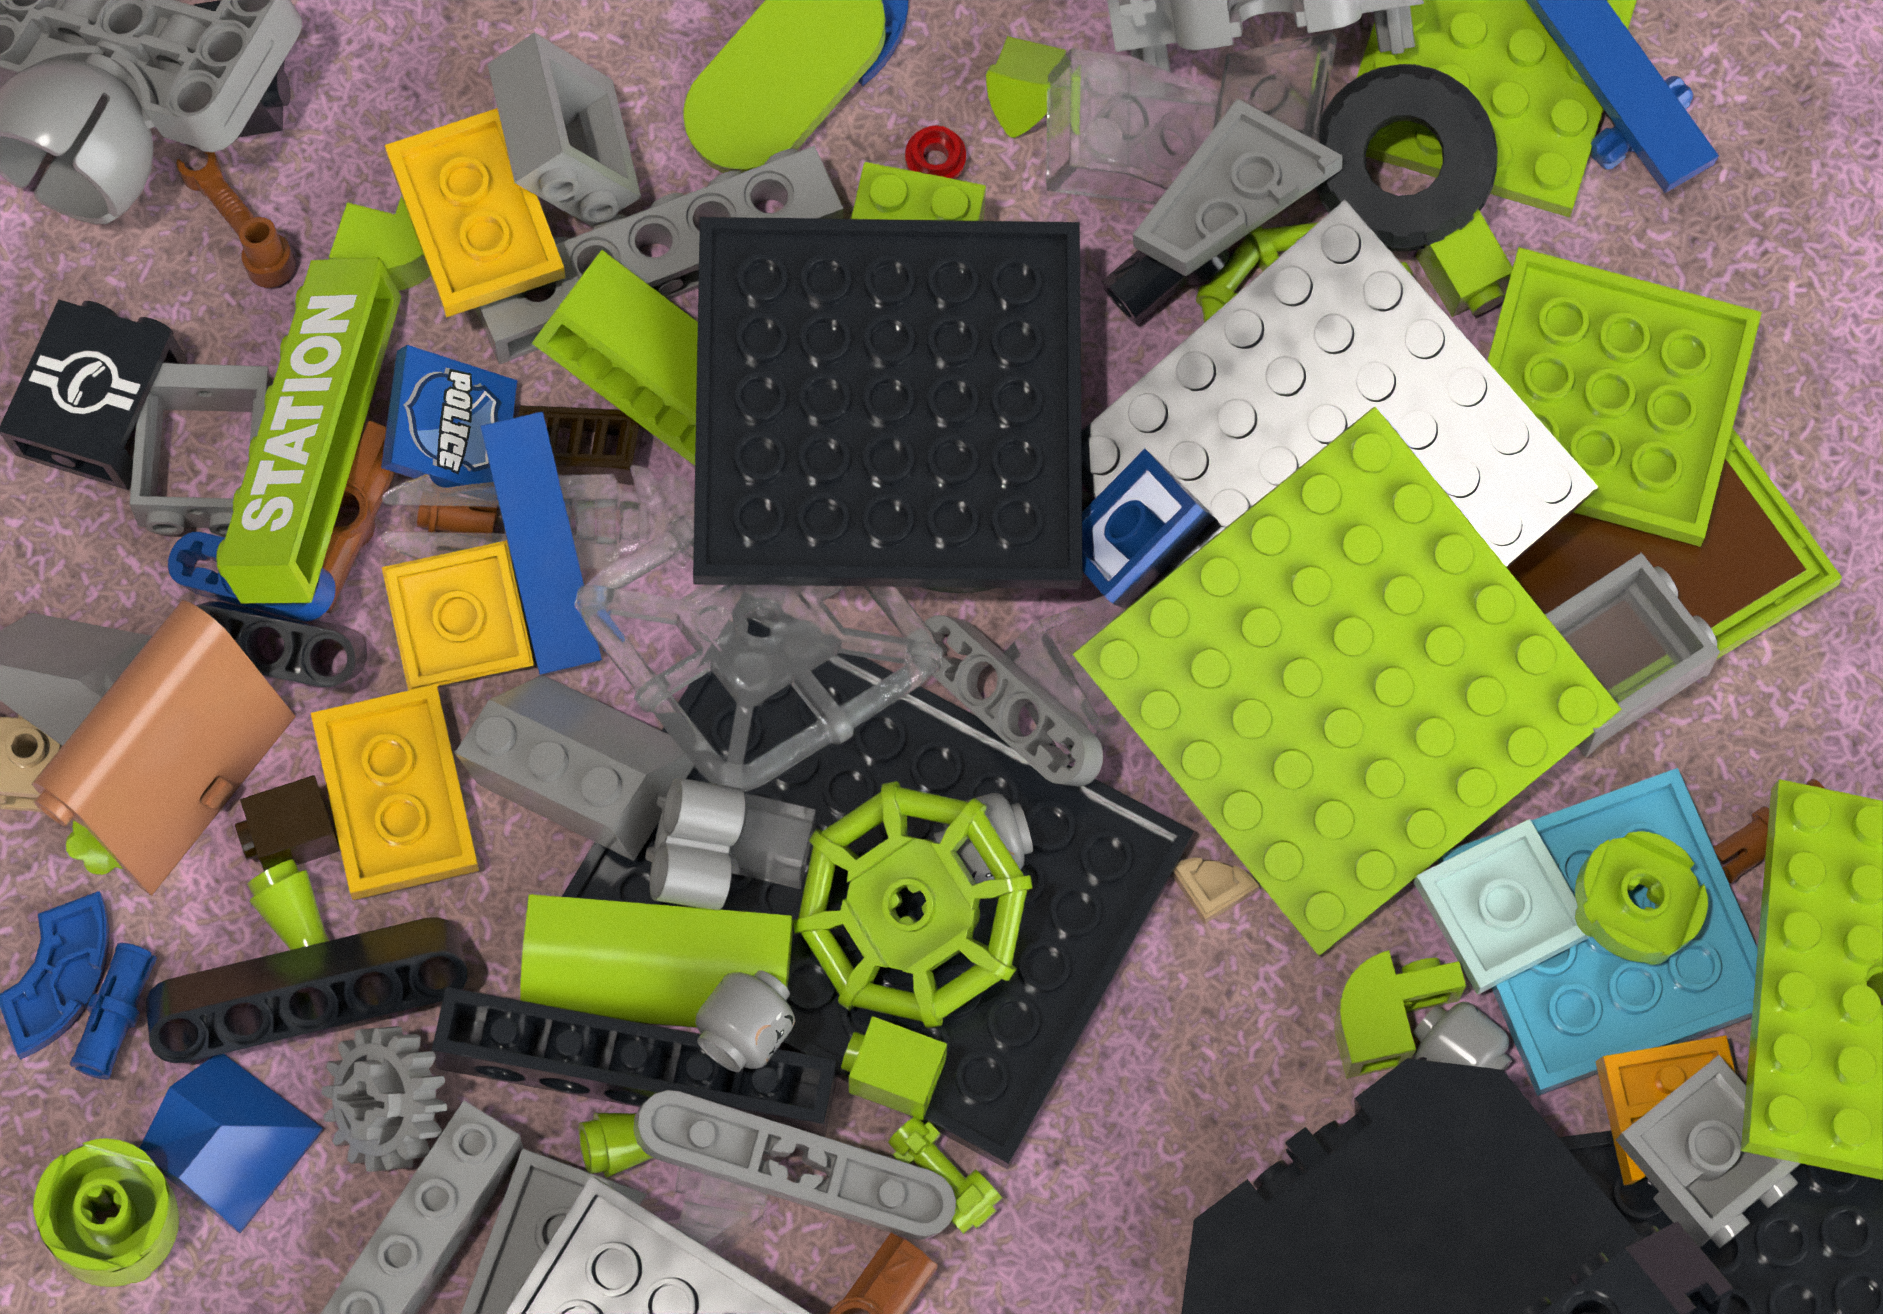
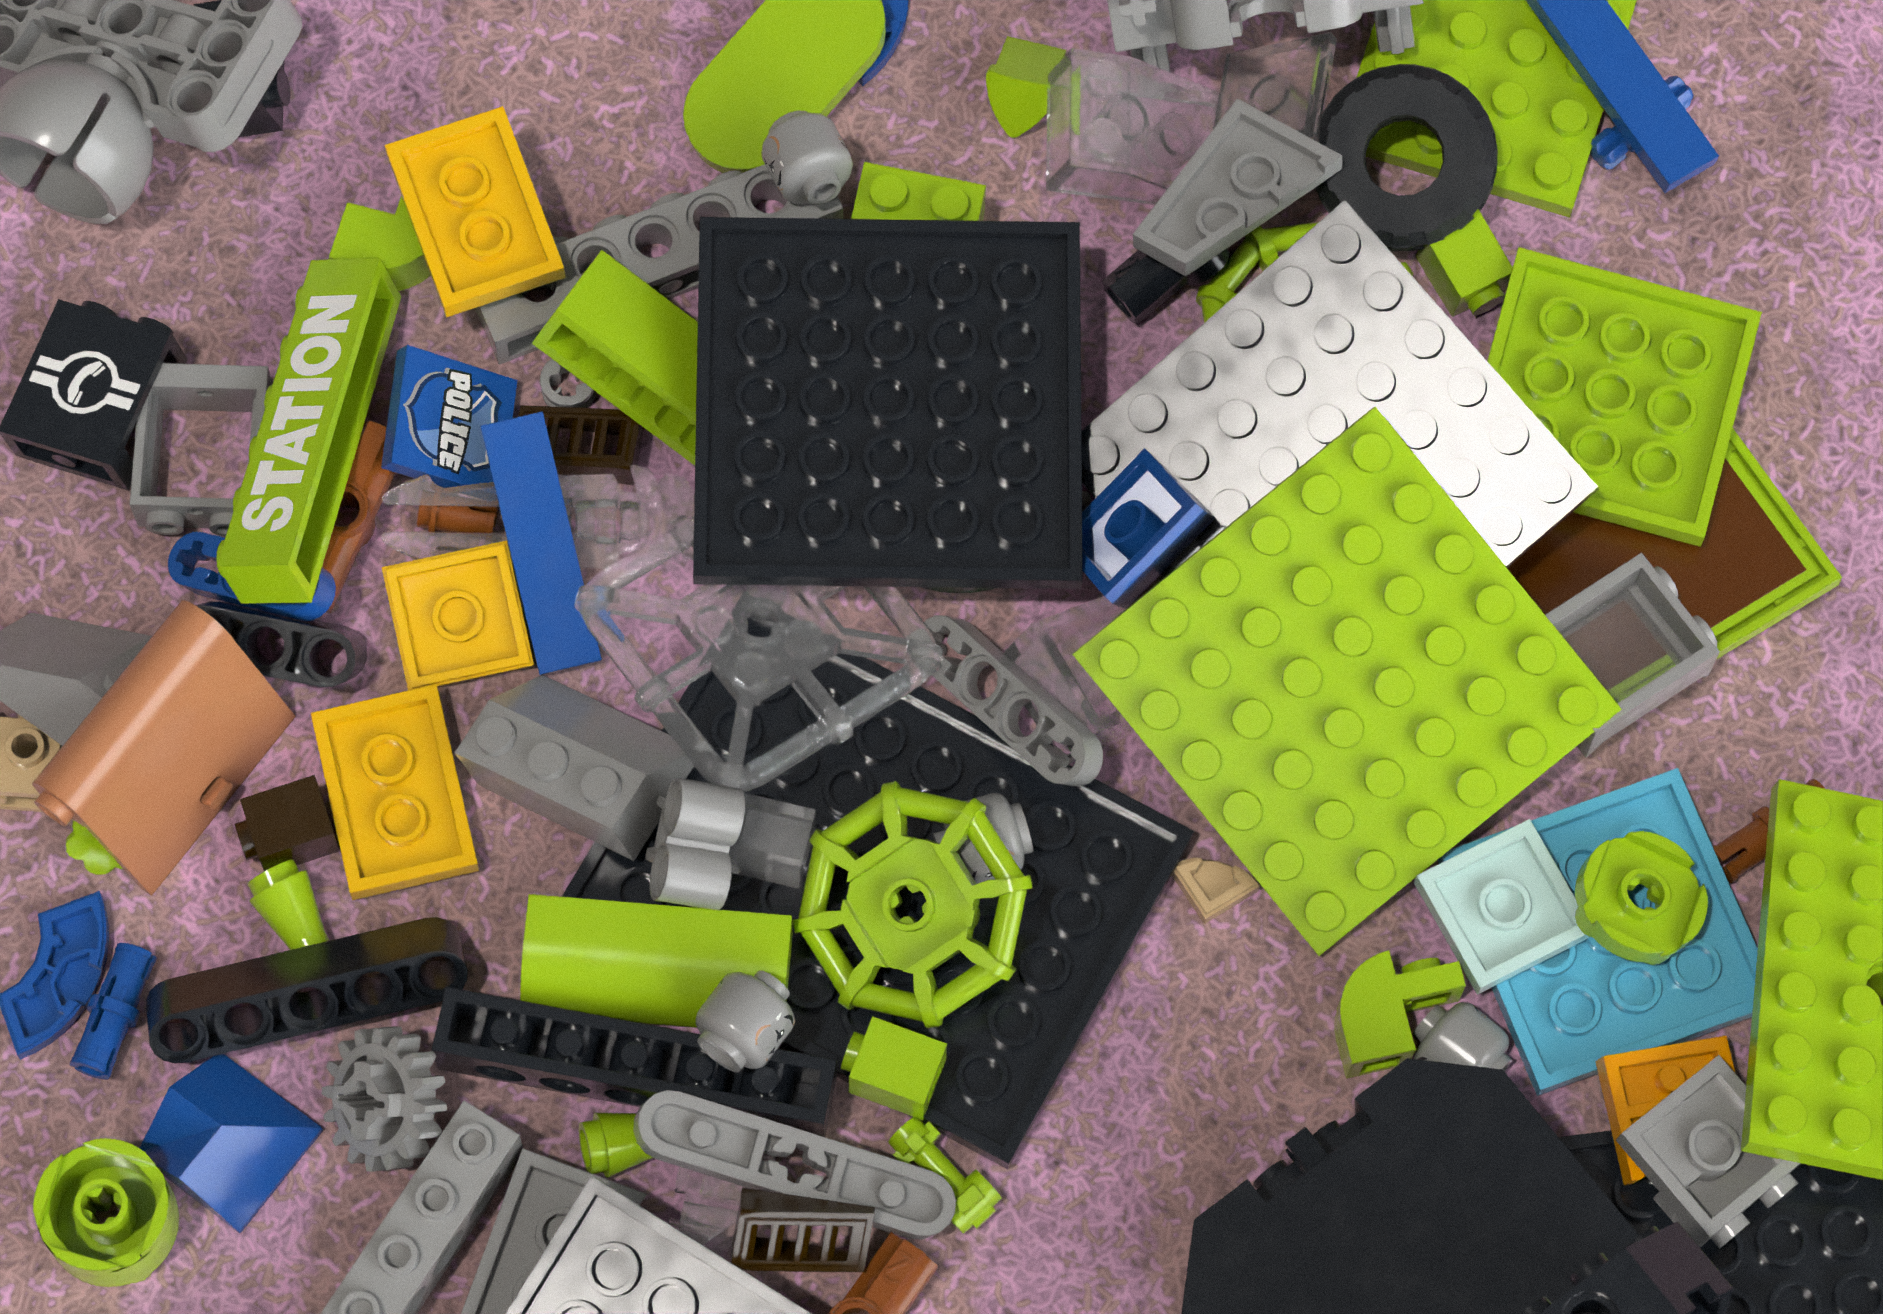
(264, 251): dark orange brick -> none
(552, 376): none -> light grey bush
(563, 130): light grey window -> none
(781, 1209): none -> dark brown slope
(805, 157): none -> light grey head
(936, 139): red plate -> none

